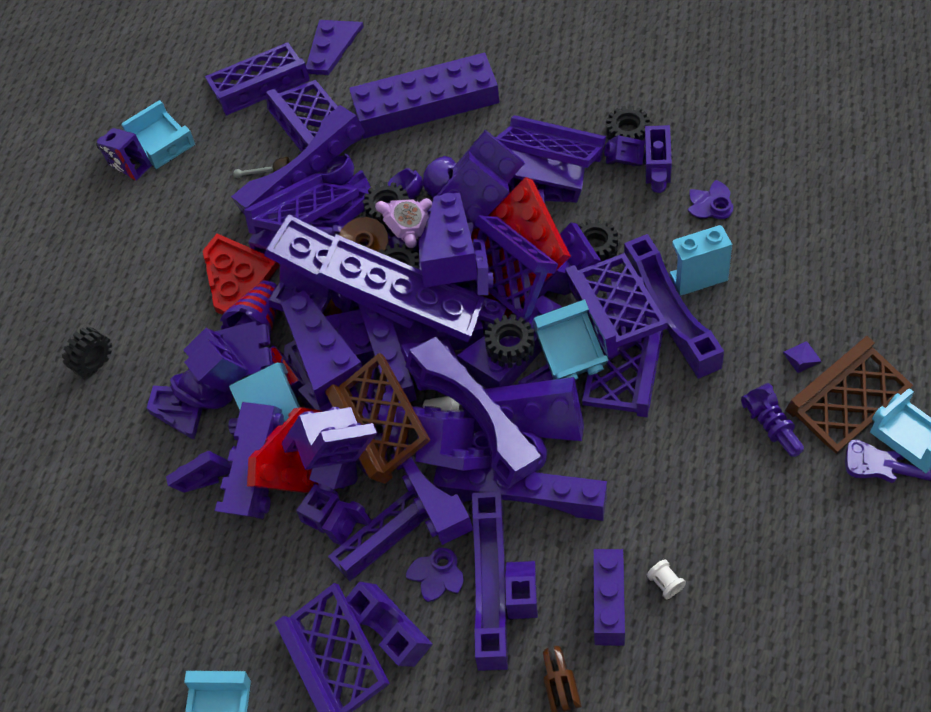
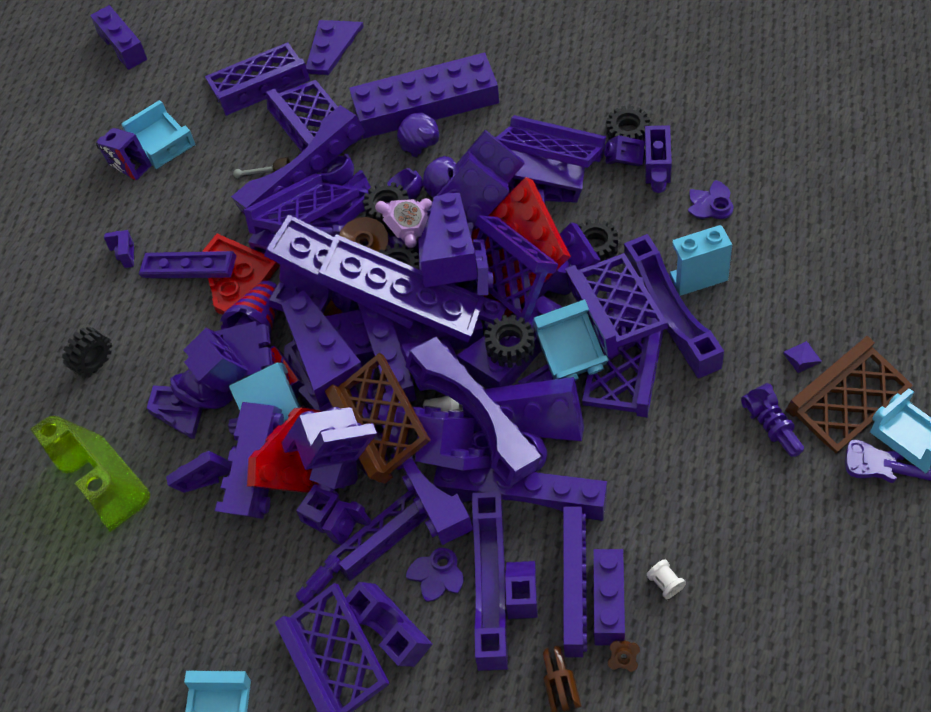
(74, 446): none -> clear neon green windscreen
(118, 34): none -> dark purple arch
(123, 246): none -> dark purple bracket
(188, 264): none -> dark purple tile
(319, 579): none -> dark purple axle
(417, 132): none -> dark purple hair
(575, 582): none -> dark purple piece
(623, 647): none -> reddish brown plate

